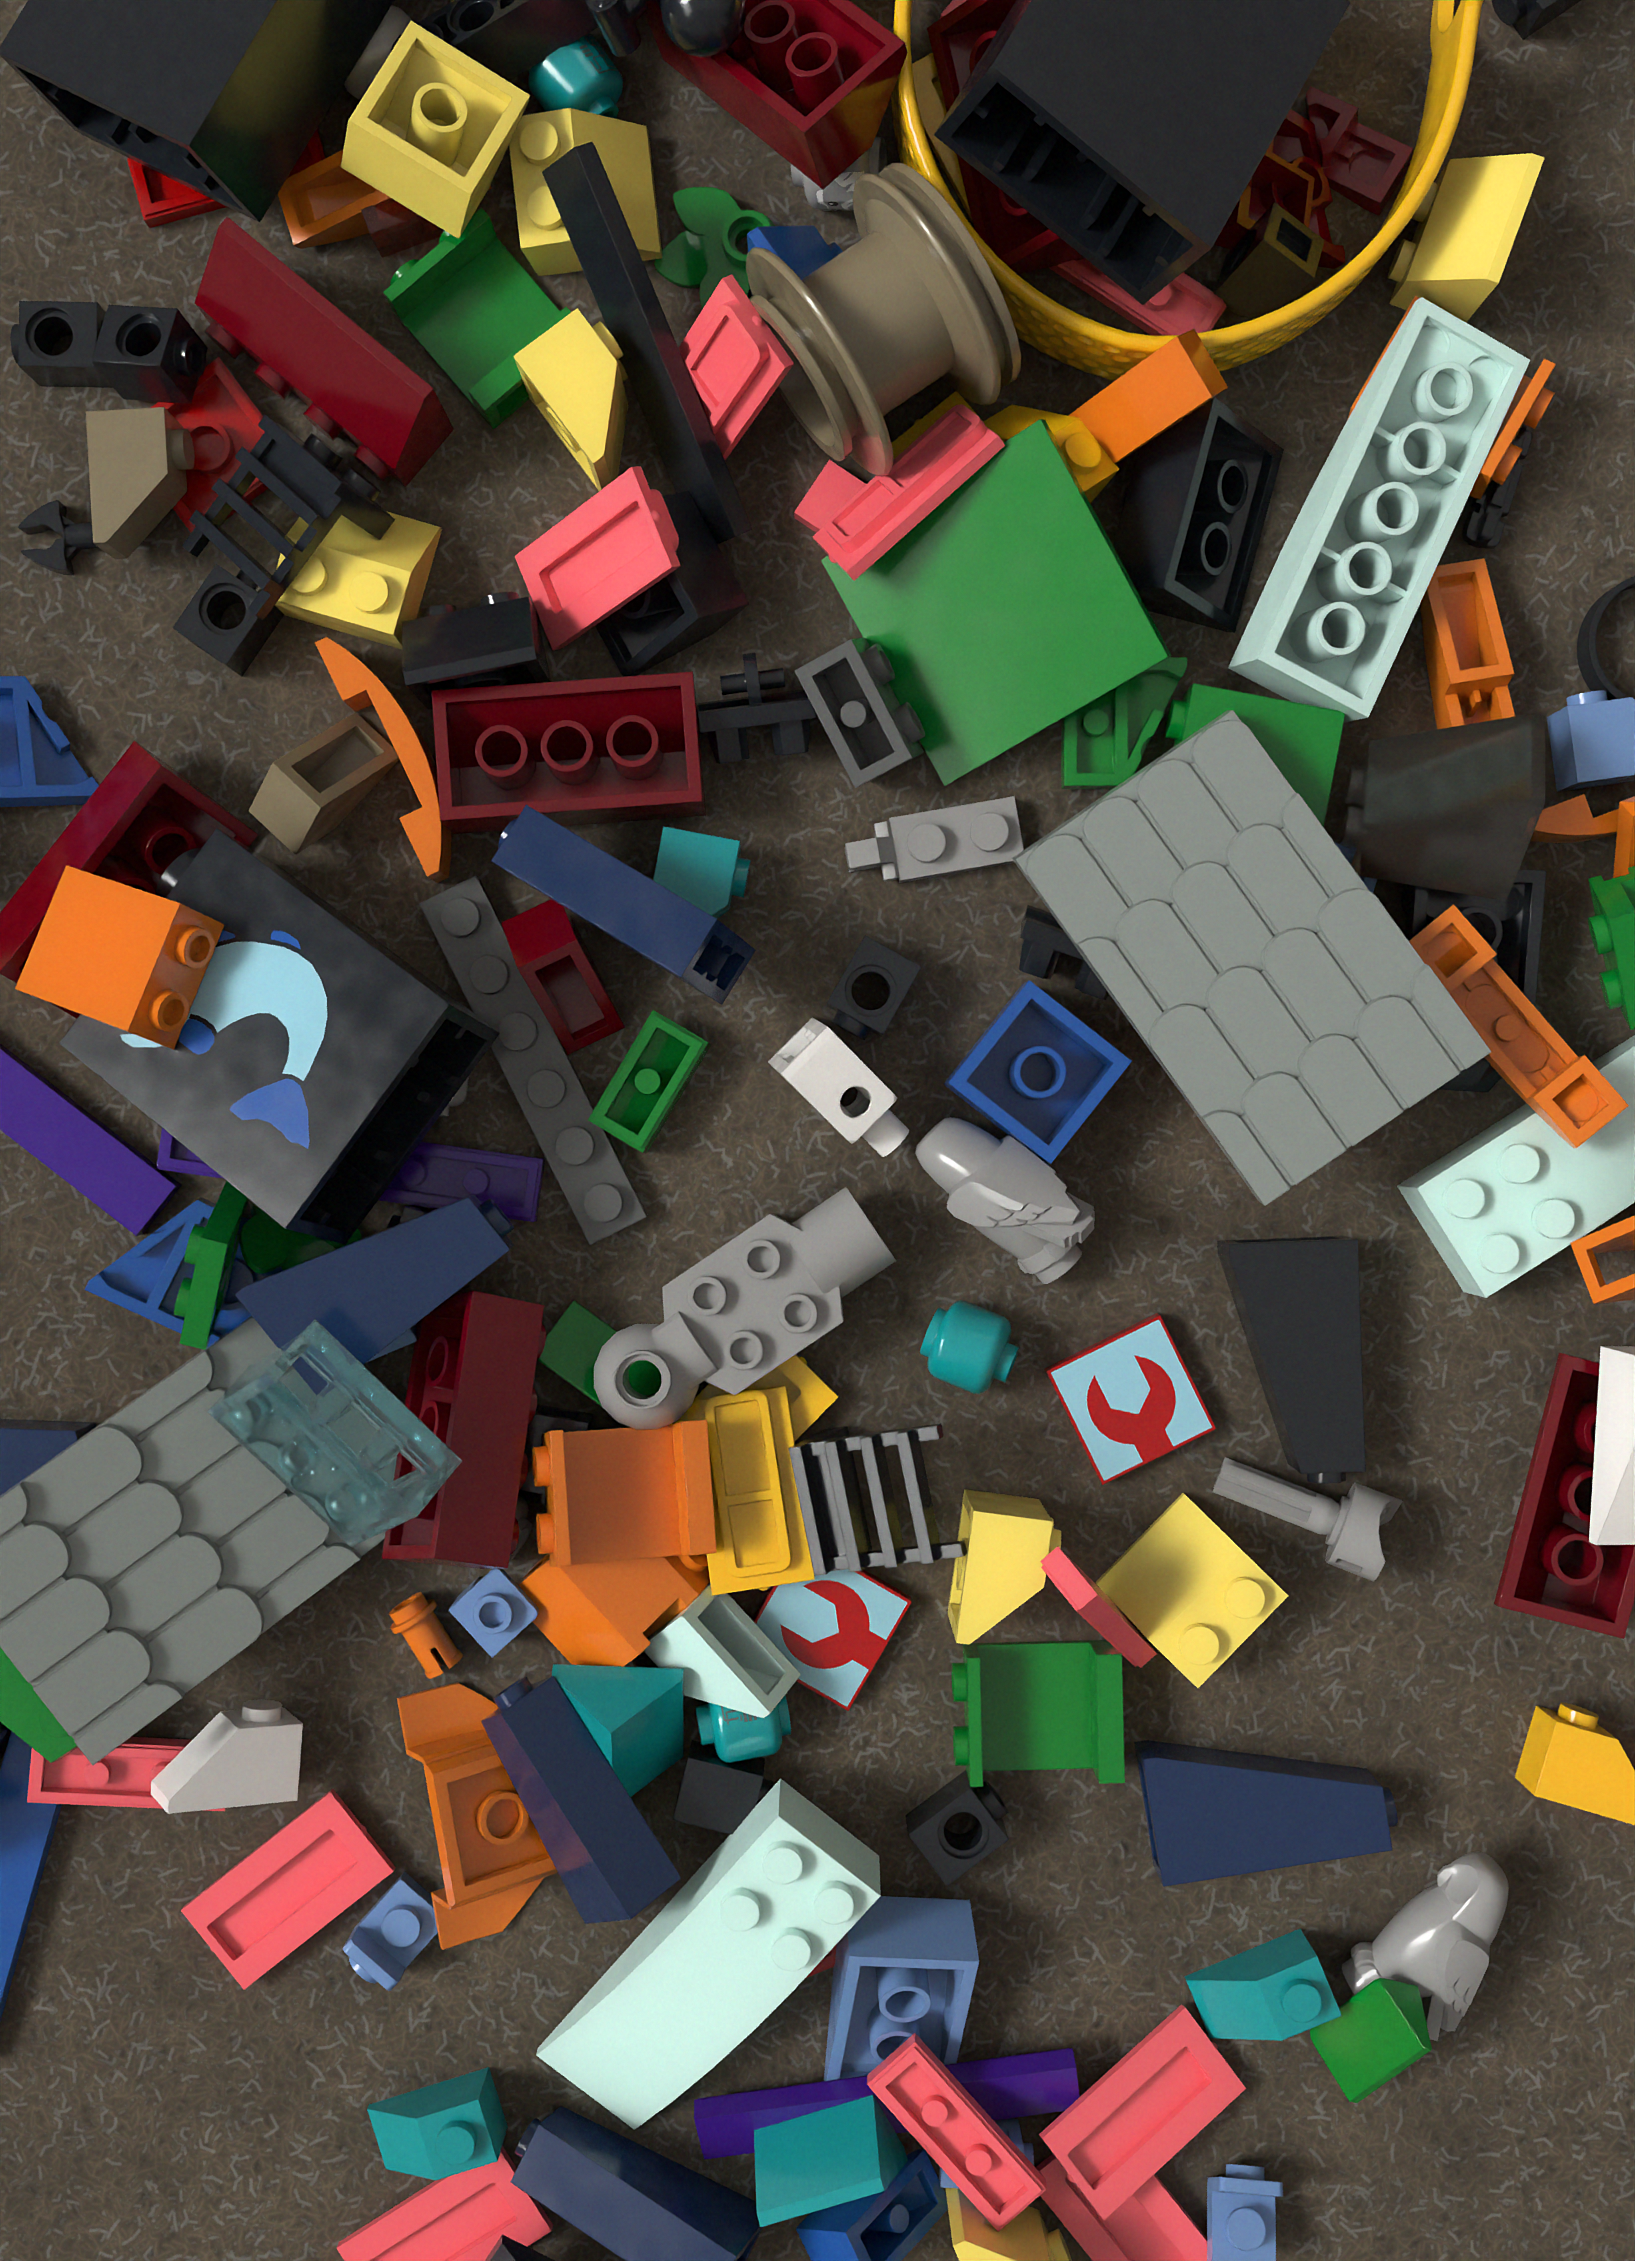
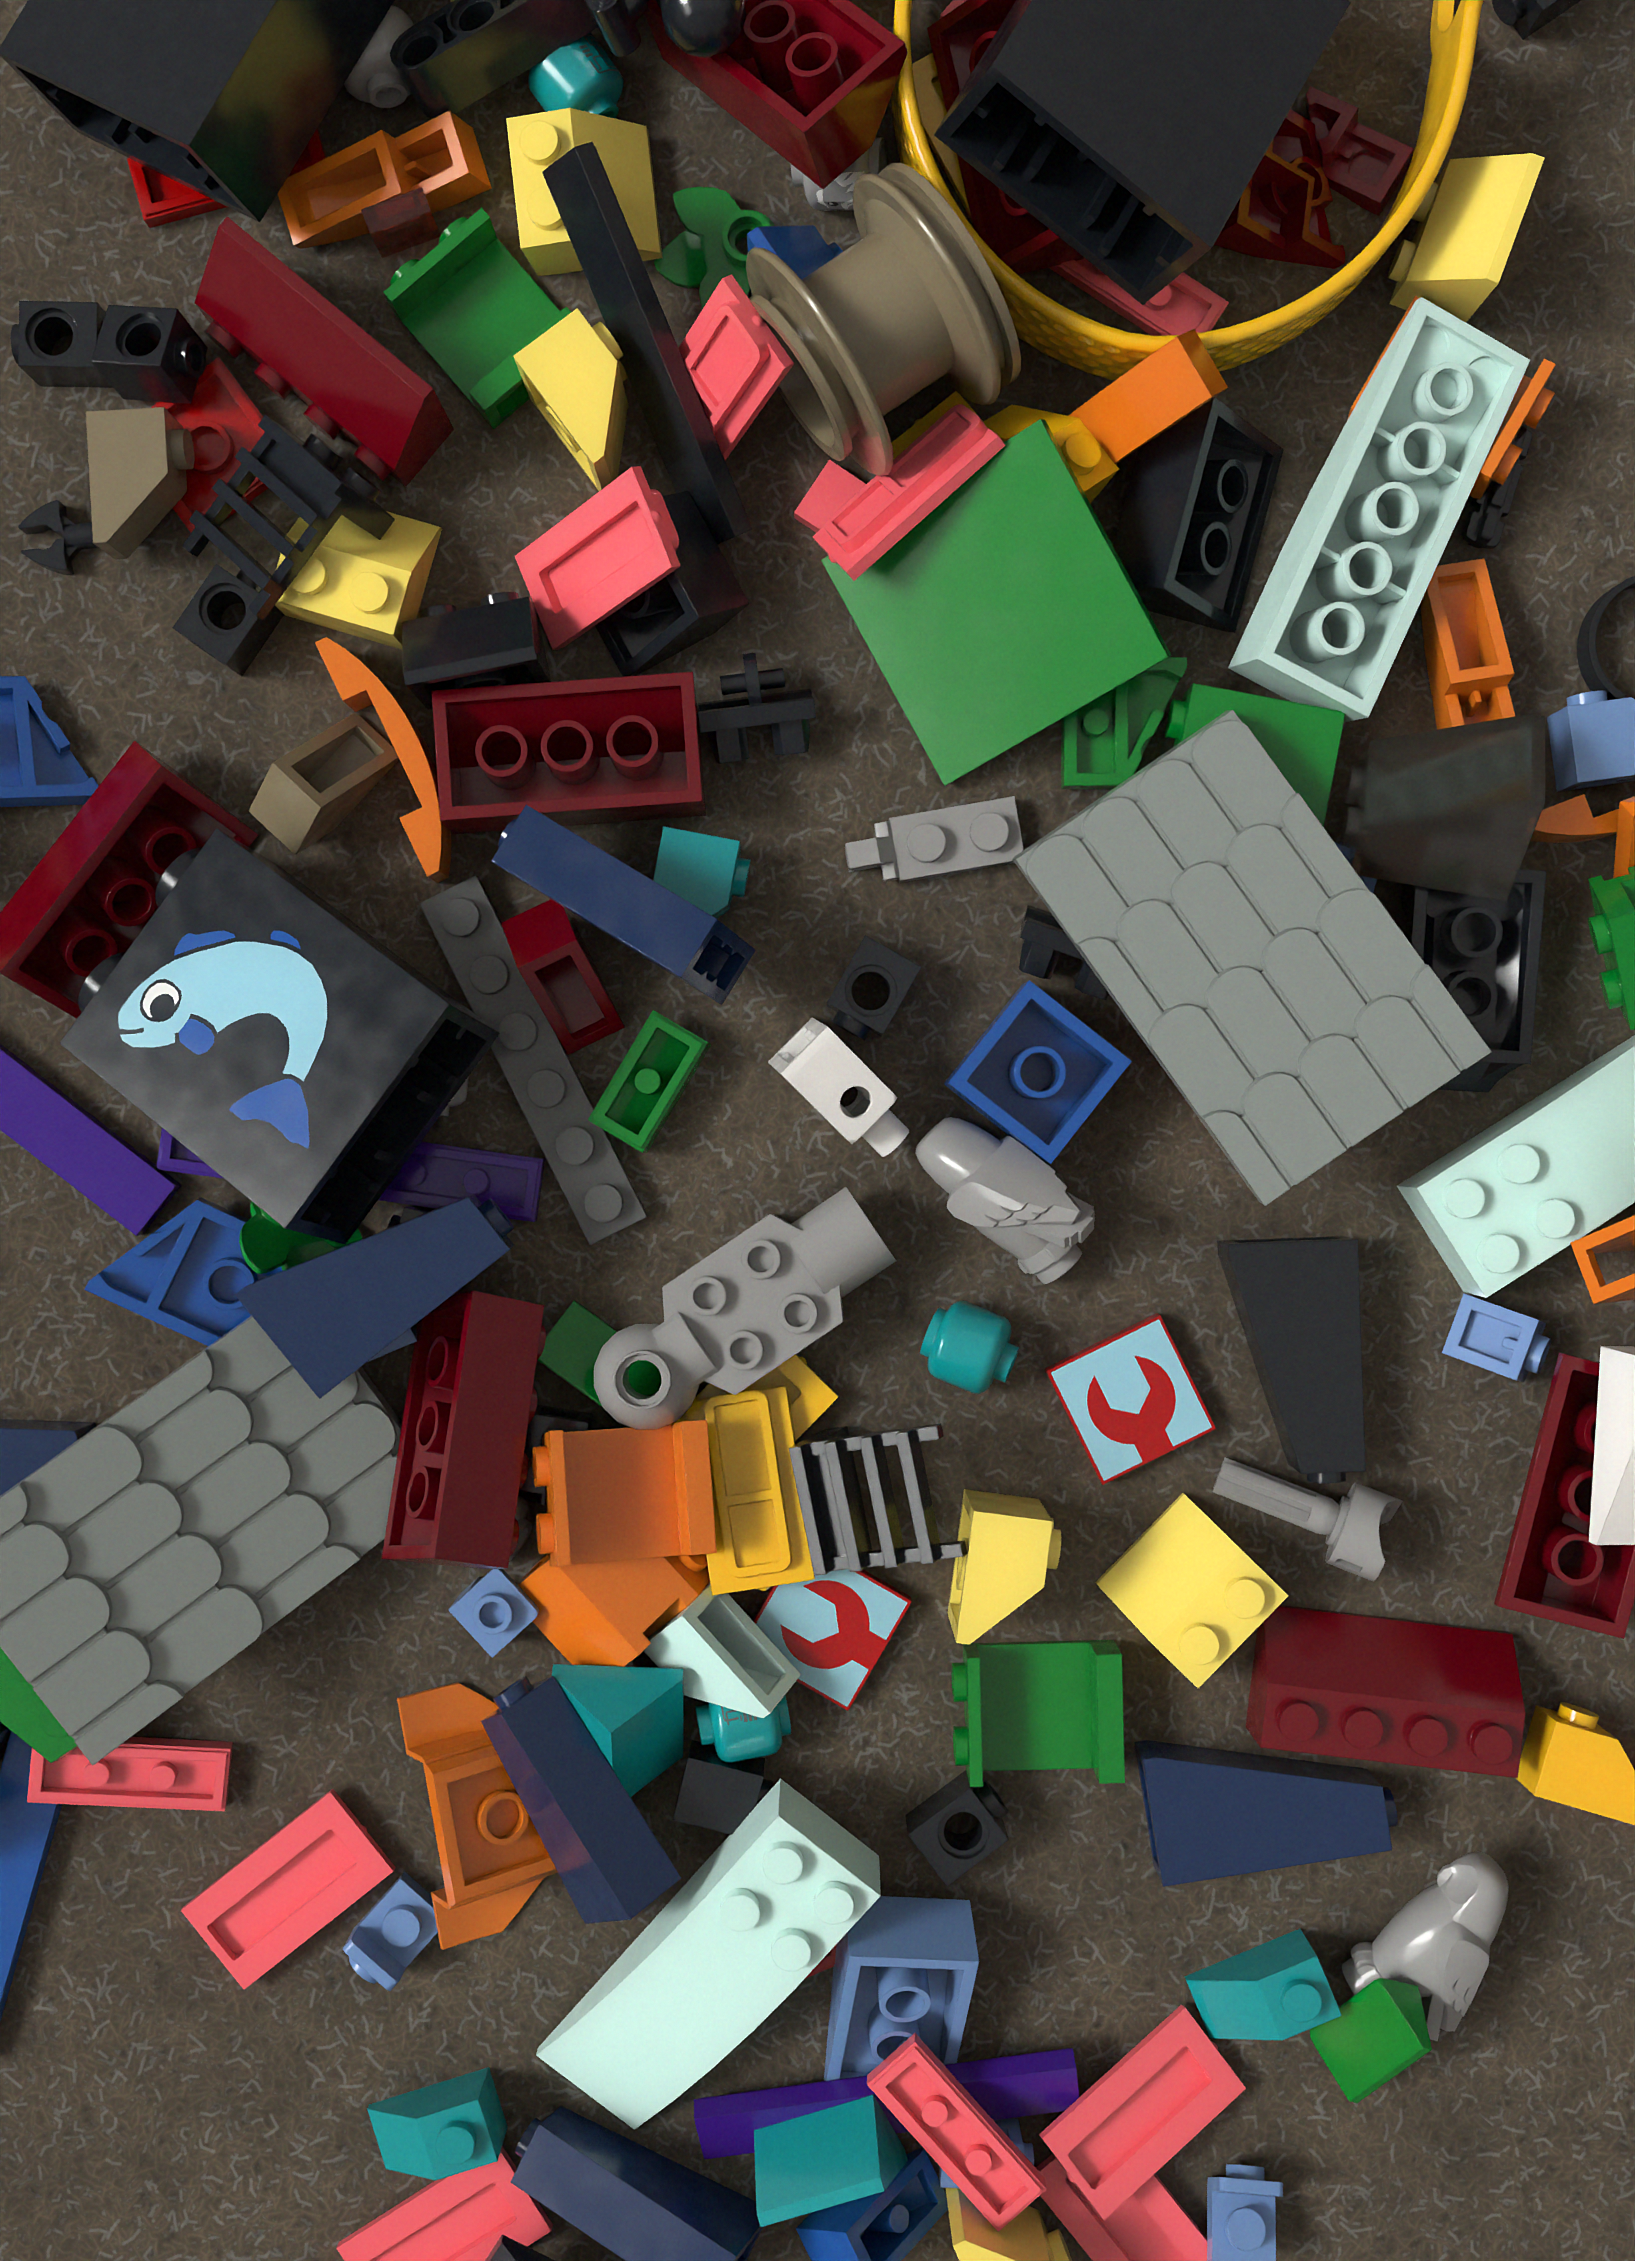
(120, 956): orange panel -> none
(213, 1253): green wing -> none
(235, 1762): white slope -> none
(303, 1453): clear light blue window -> none
(424, 1631): orange pin -> none
(433, 129): light yellow slope -> none
(860, 709): dark grey brick -> none
(1097, 1608): coral tile -> none
(1269, 265): black brick -> none
(1387, 1691): none -> dark red slope
(1497, 1339): none -> medium blue bracket
(1523, 1045): orange slope -> none

